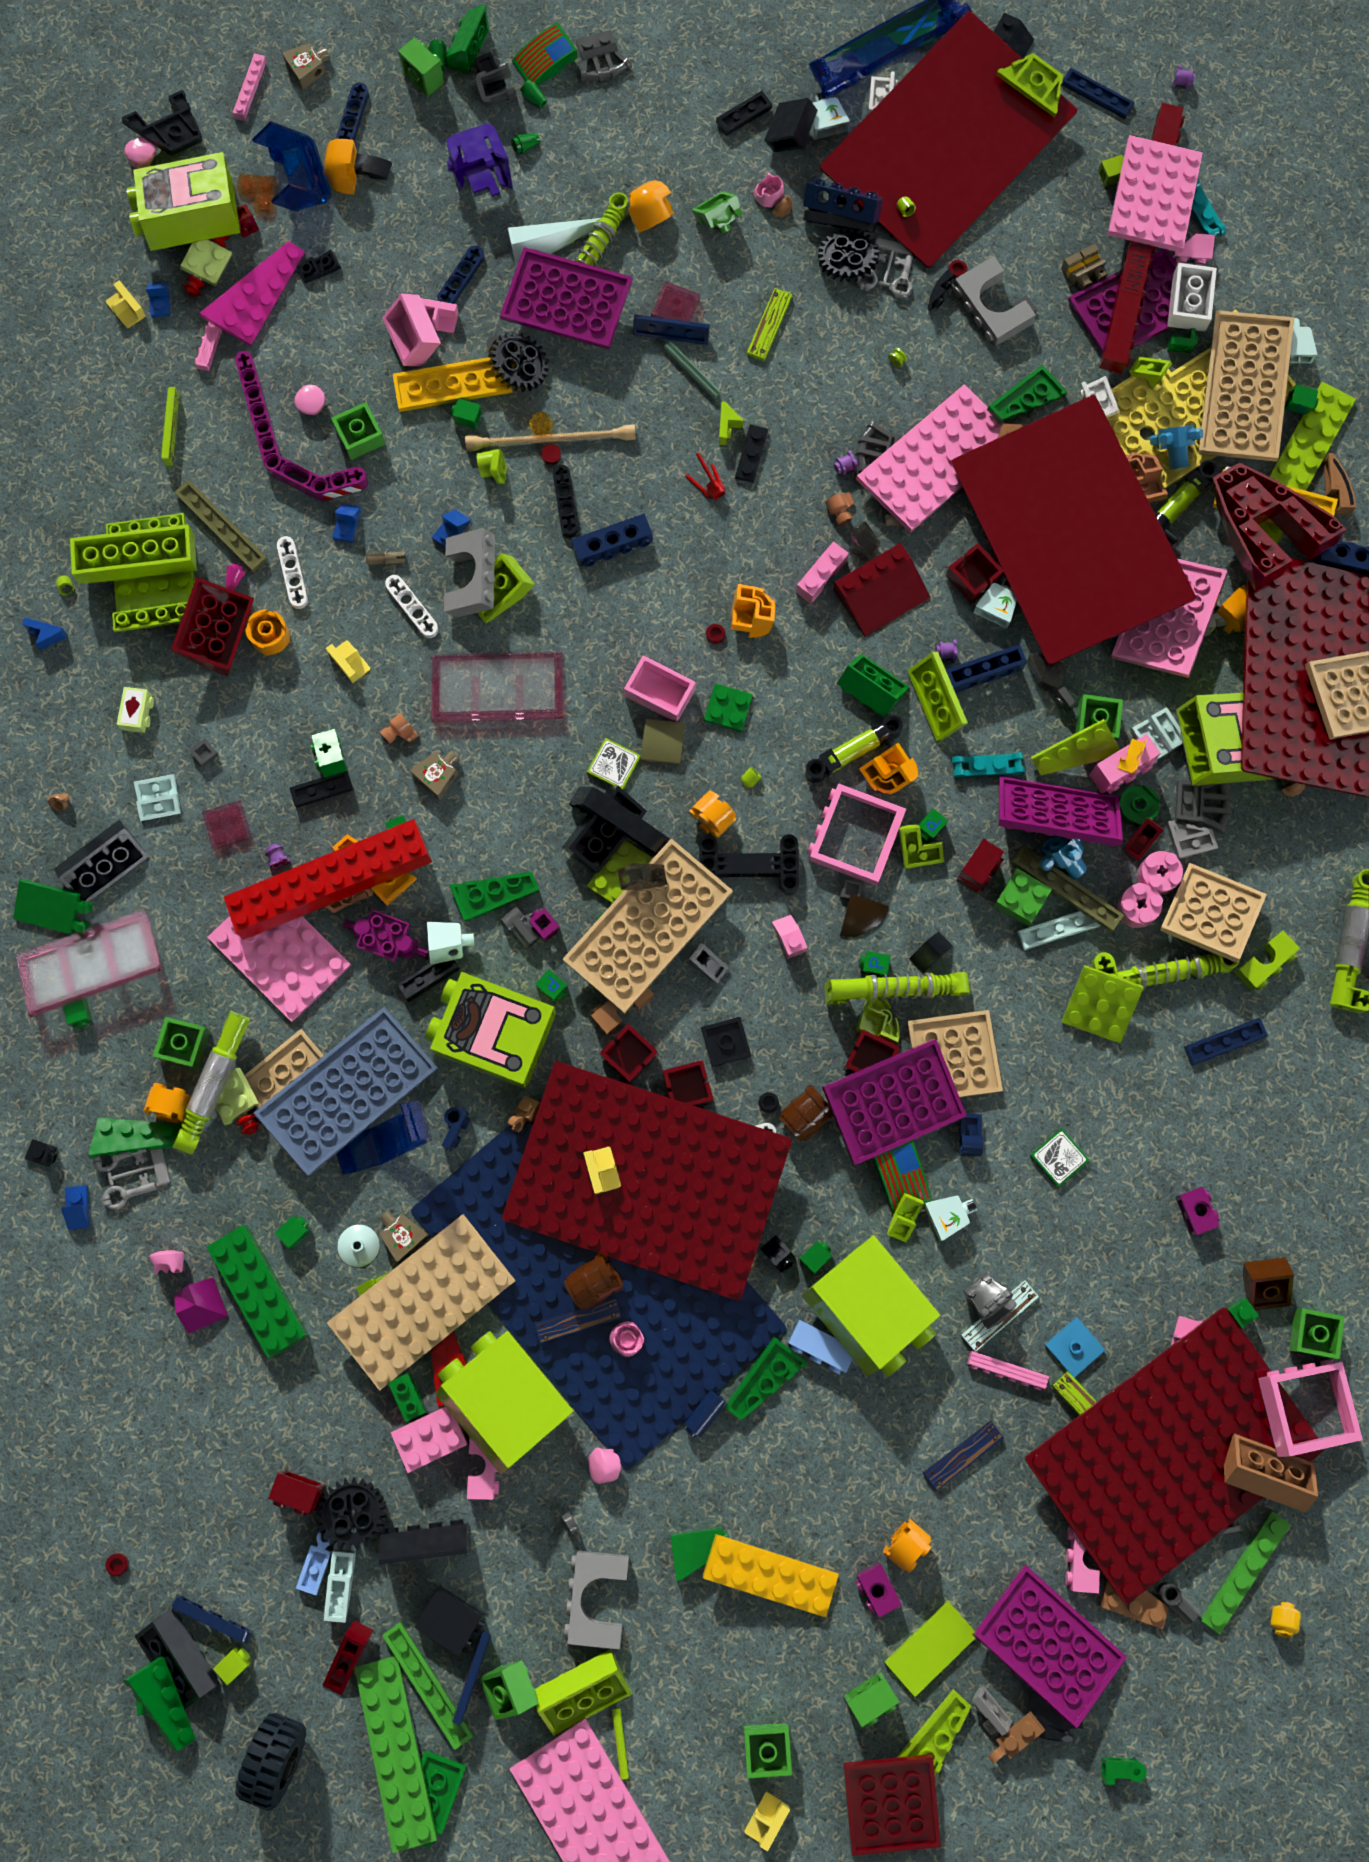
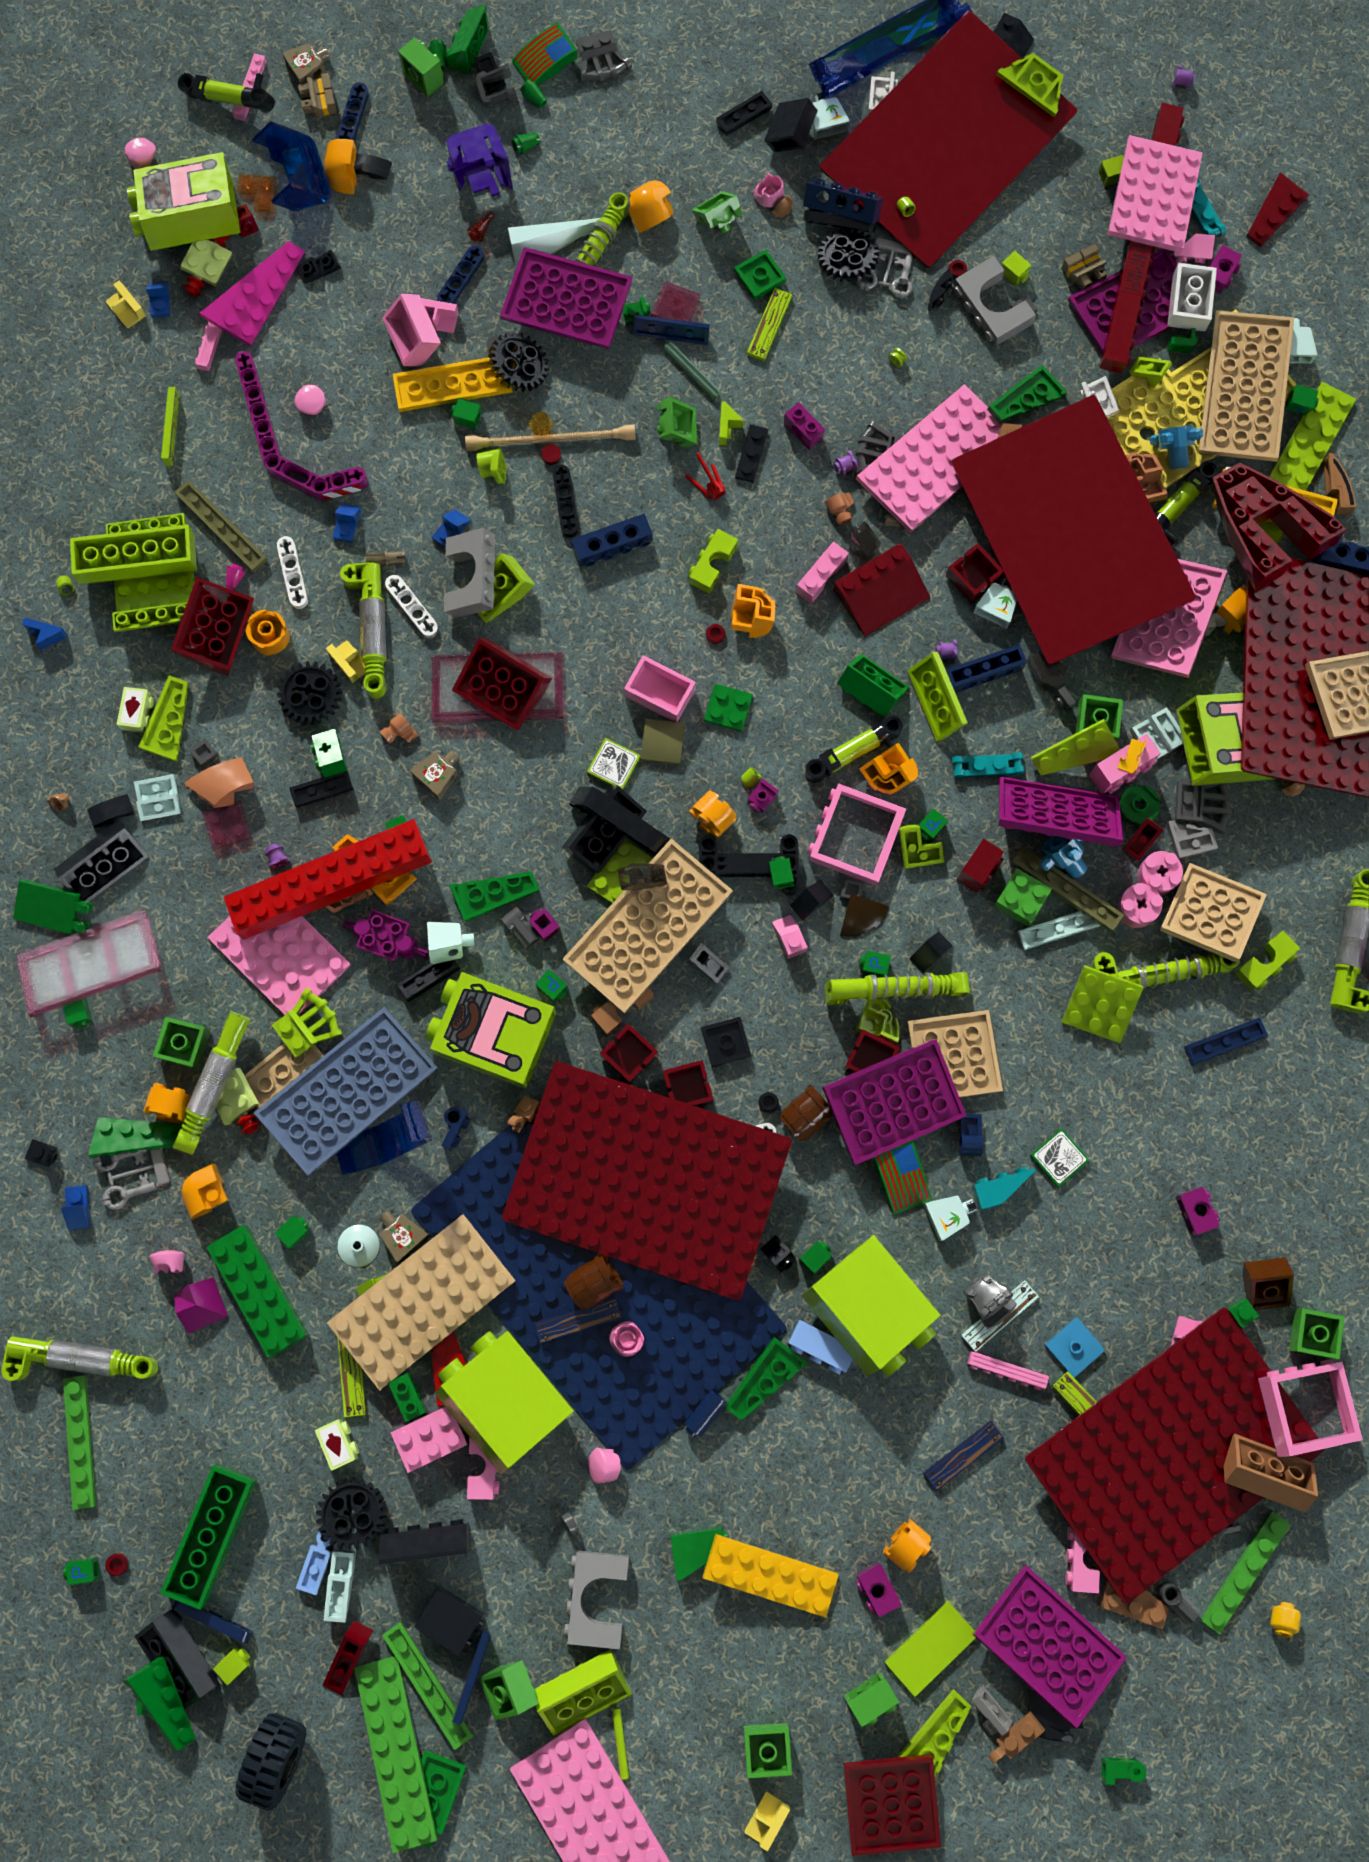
(72, 1357): none -> piece
(79, 1442): none -> bright green plate
(81, 1571): none -> green brick
(111, 809): none -> black slope
(166, 723): none -> lime wing
(172, 132): black wing -> none
(203, 1191): none -> light orange brick
(208, 90): none -> black piece
(208, 1536): none -> green brick
(220, 782): none -> nougat slope
(296, 1033): none -> lime plate
(296, 1492): dark red piece -> none
(305, 709): none -> black gear
(321, 94): none -> dark tan hips
(337, 1444): none -> brick
(351, 1383): none -> lime tile
(358, 431): bright green brick -> none
(371, 622): none -> piece
(478, 230): none -> clear red cone
(501, 683): none -> dark red slope
(602, 1170): light yellow panel -> none
(637, 308): none -> green bracket
(677, 422): none -> bright green brick
(719, 546): none -> lime arch
(760, 274): none -> green plate
(766, 789): none -> magenta brick
(781, 873): none -> green brick
(804, 426): none -> magenta brick
(811, 899): none -> black slope
(904, 1217): lime slope -> none
(997, 1191): none -> teal slope
(1016, 268): none -> lime brick
(1097, 93): dark blue tile -> none
(1229, 262): none -> magenta brick
(1279, 205): none -> dark red wing

